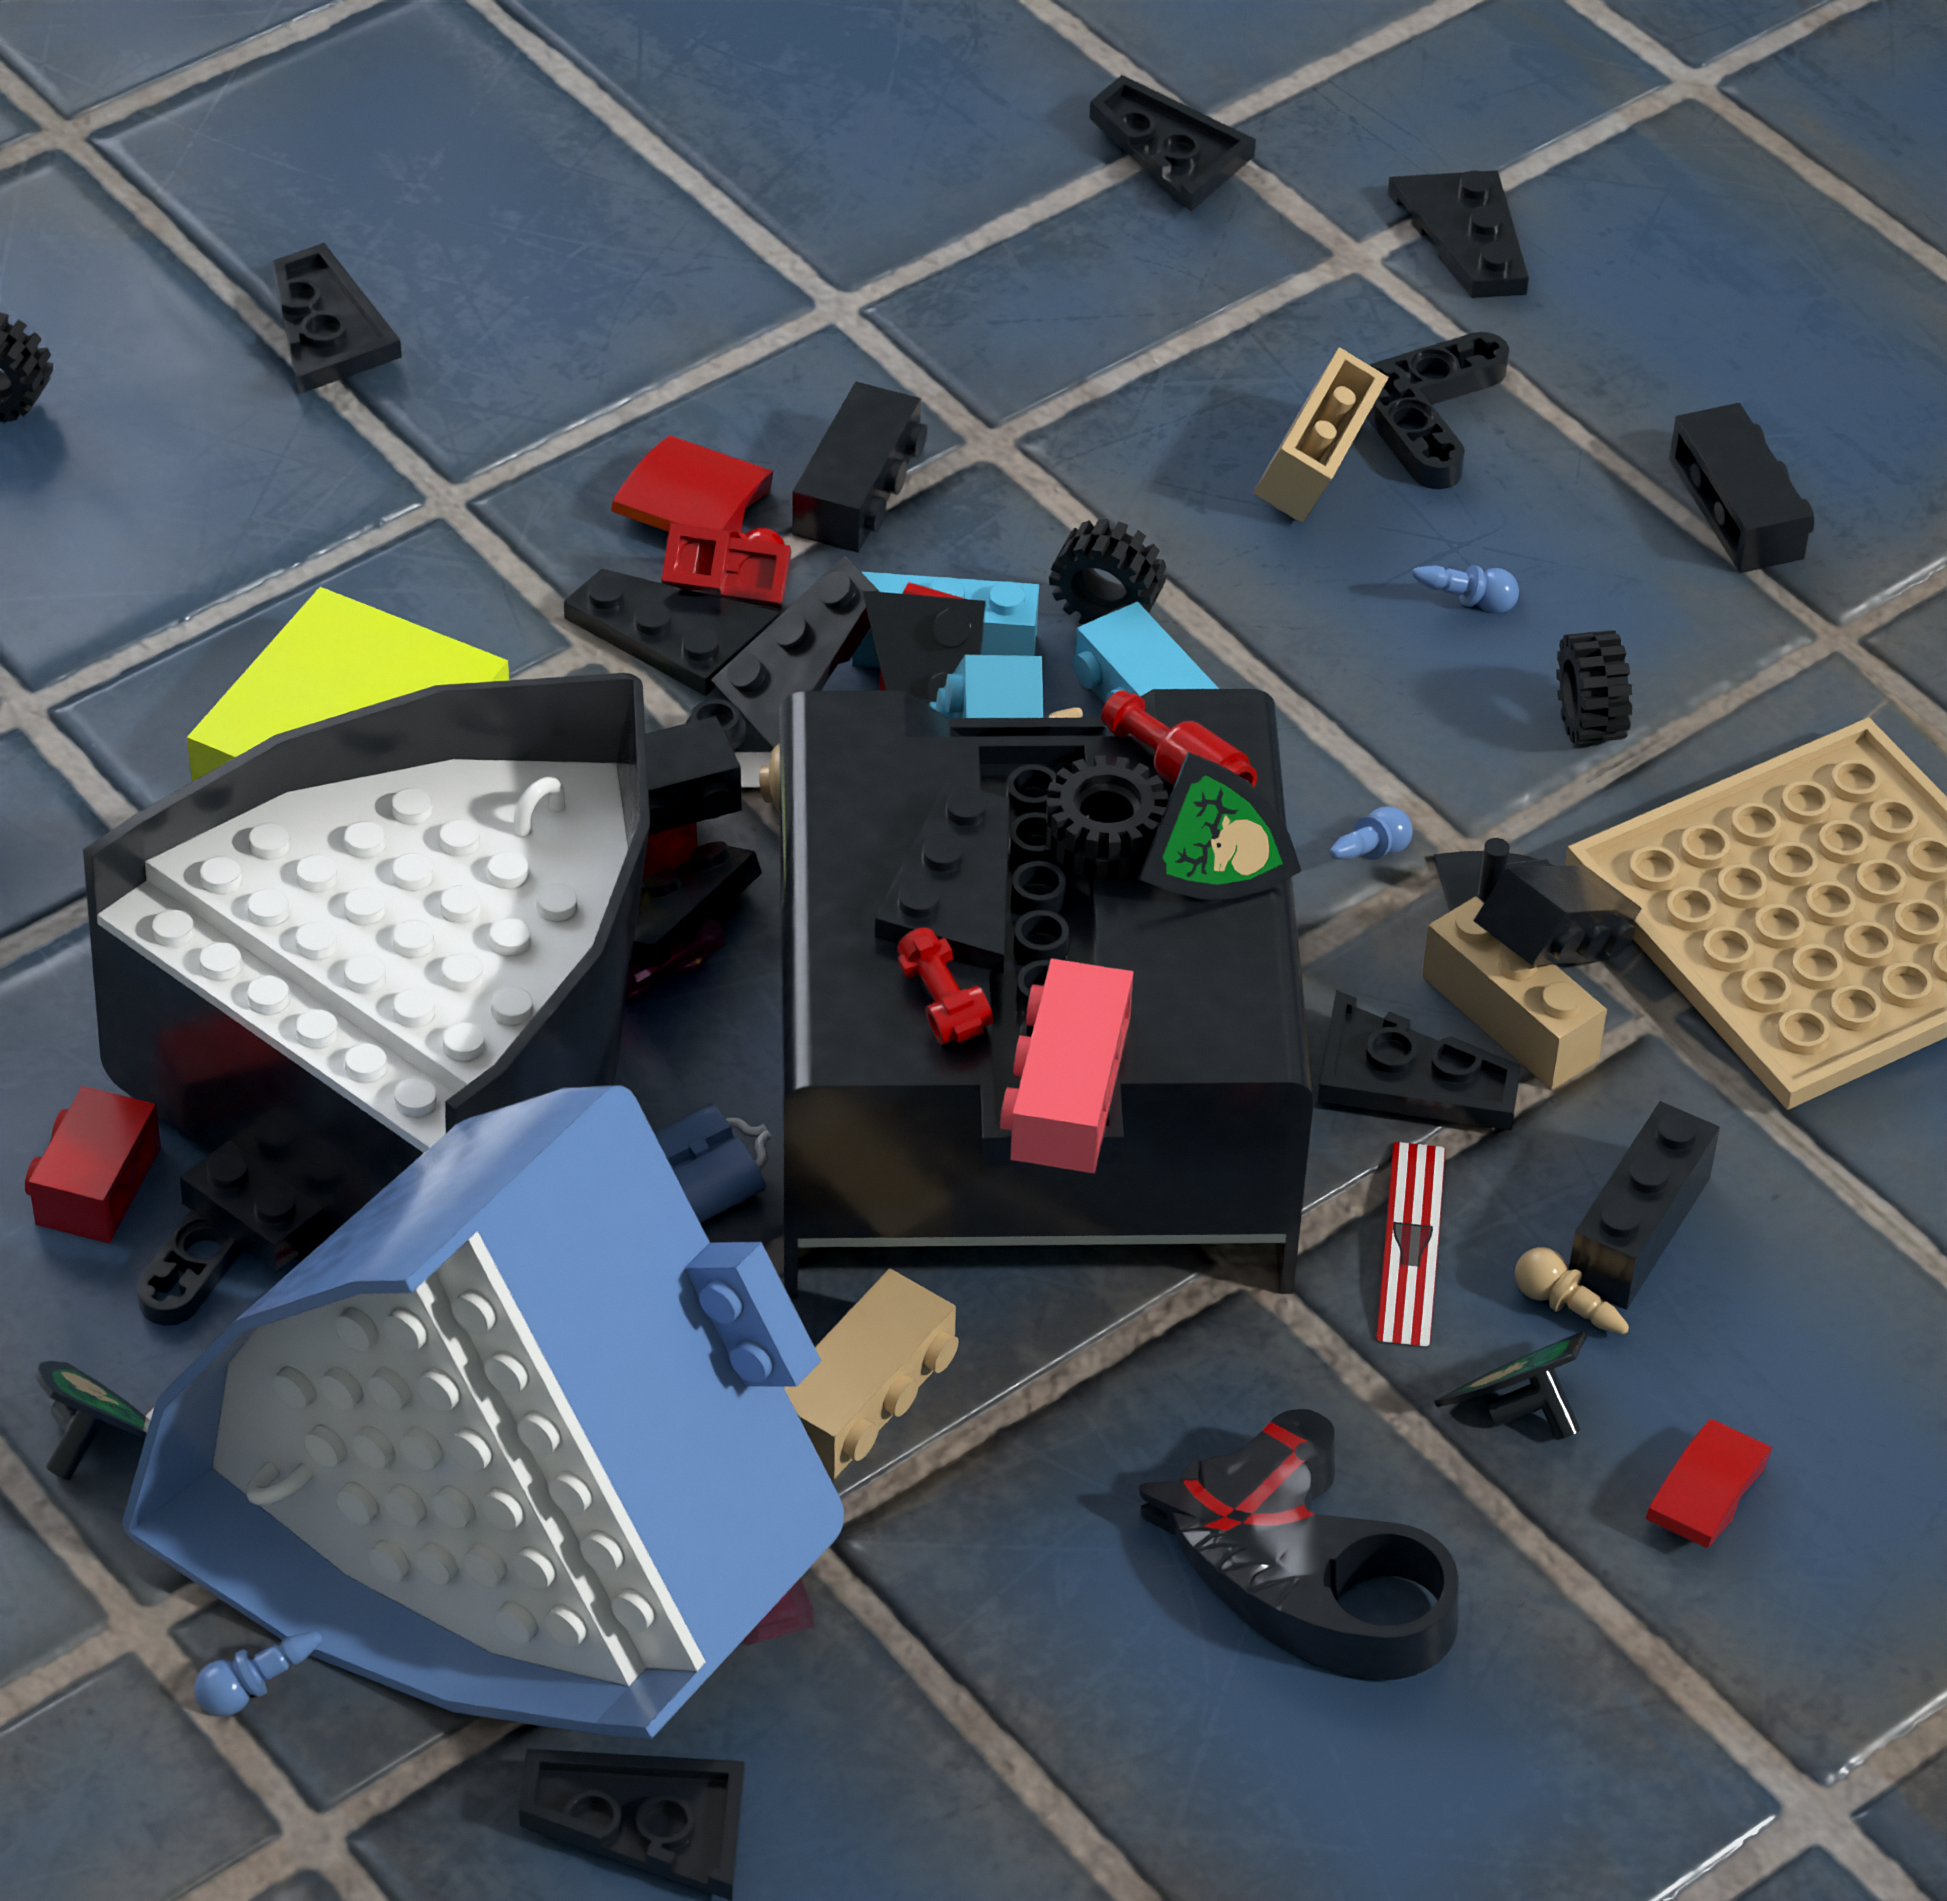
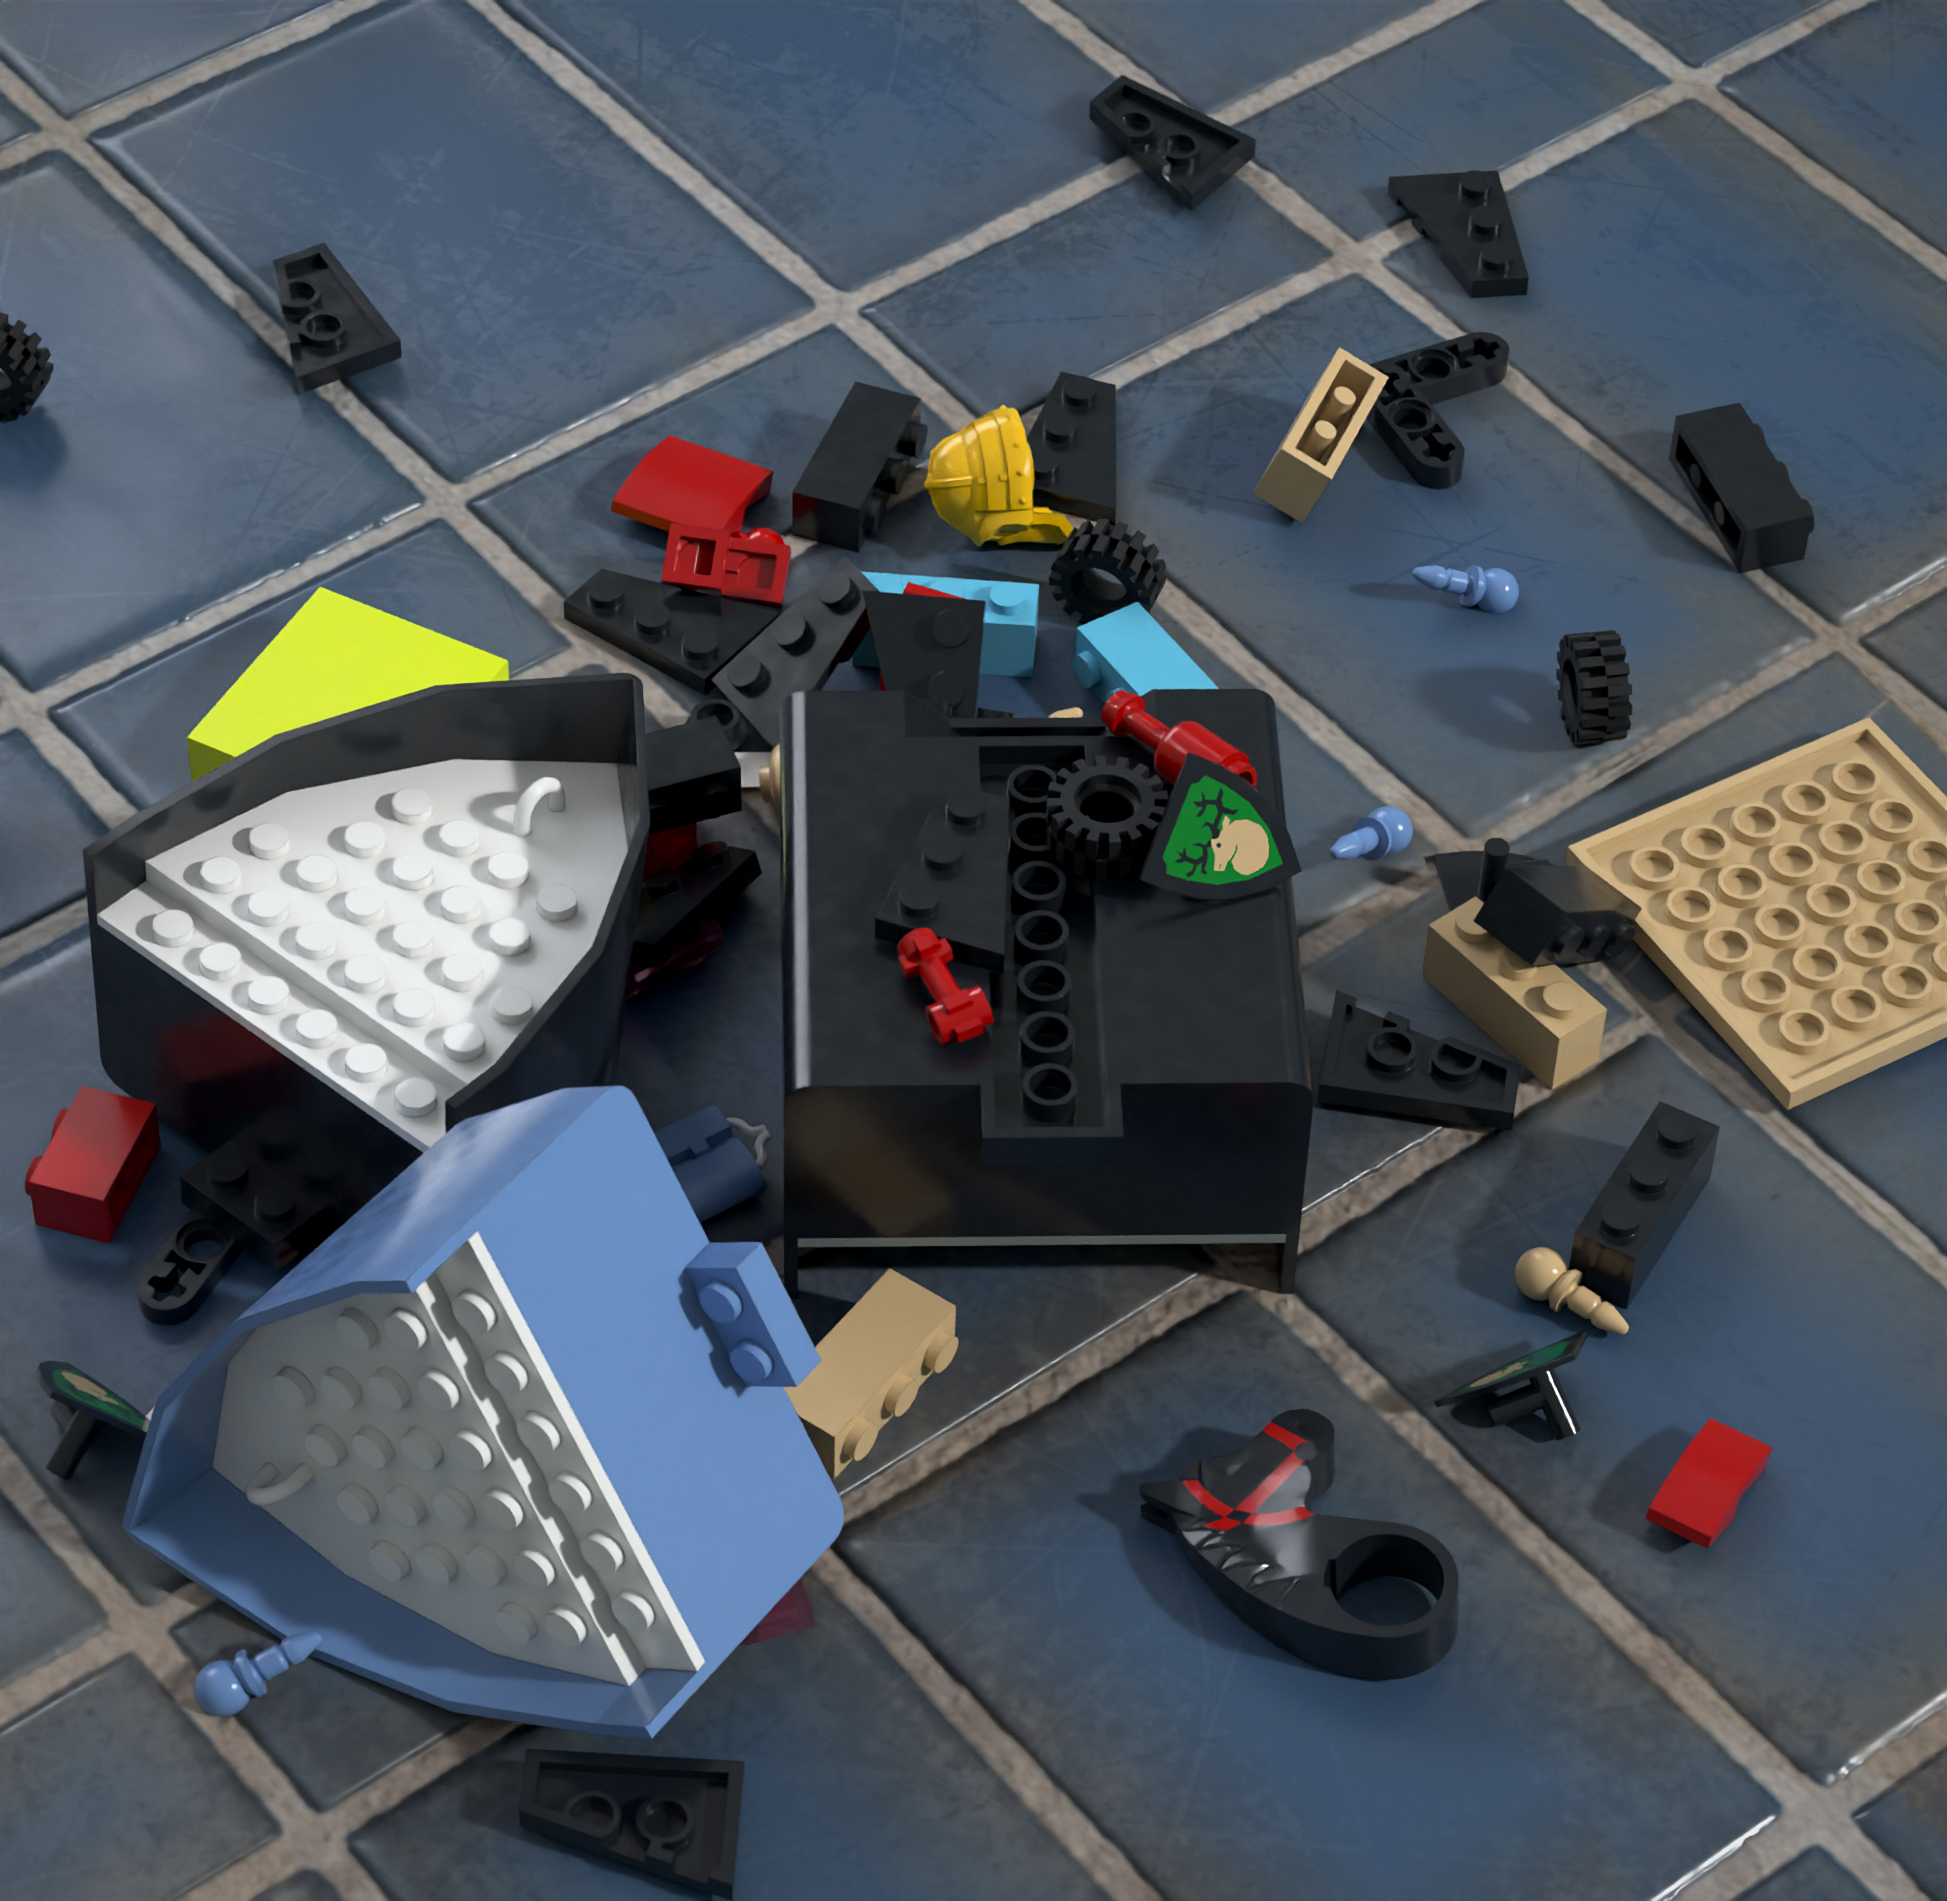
(986, 483): none -> yellow head
(993, 688): medium azure brick -> none
(1068, 1065): coral brick -> none
(1076, 449): none -> black wing
(1411, 1244): sticker -> none

